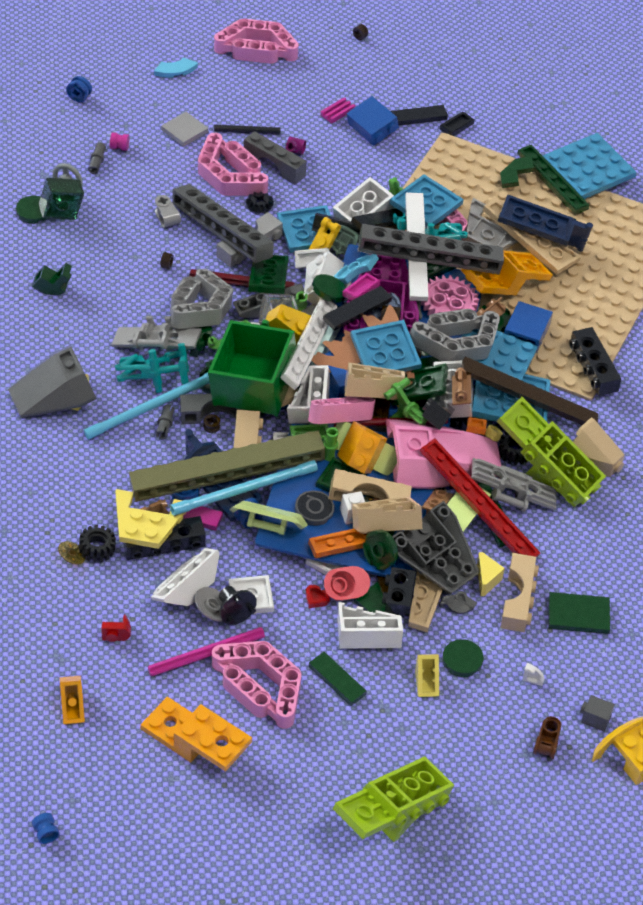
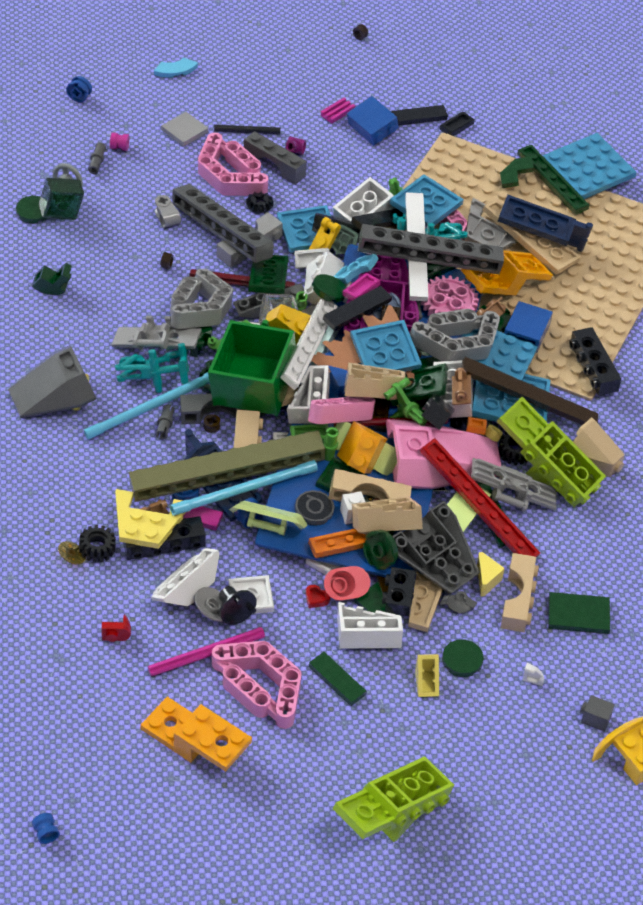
(72, 699): light orange slope -> none
(256, 41): bright pink piece -> none
(436, 498): medium nougat hinge -> none
(548, 740): reddish brown piece -> none

